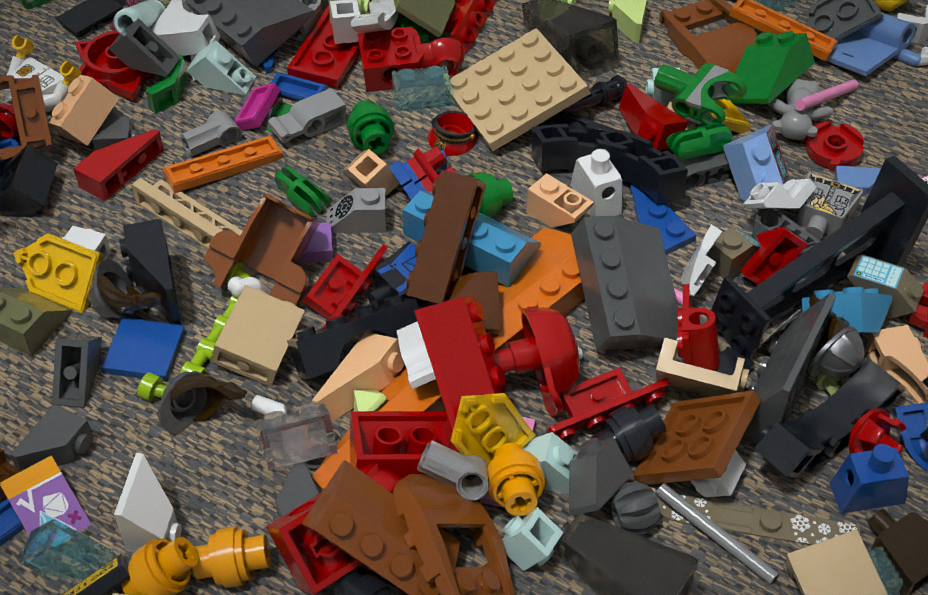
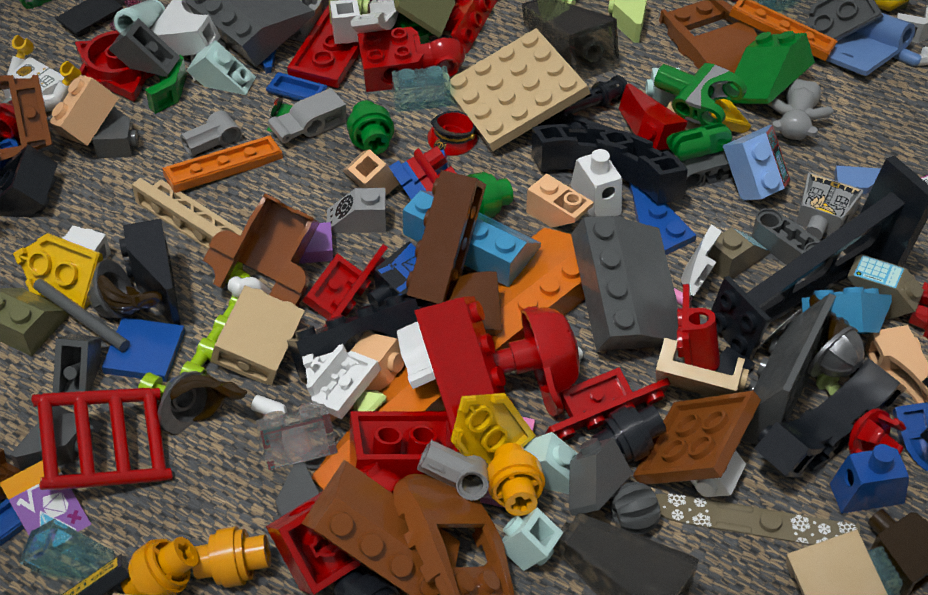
(81, 315): none -> dark grey bar
(88, 477): none -> red bar
(116, 164): red slope -> none
(144, 508): white slope -> none
(257, 106): dark pink tile -> none
(301, 191): green arm -> none
(339, 378): none -> white slope
(717, 533): light grey bar -> none
(776, 251): red slope -> none
(778, 196): white slope -> none
(823, 153): red plate -> none
(826, 94): bright pink bar -> none

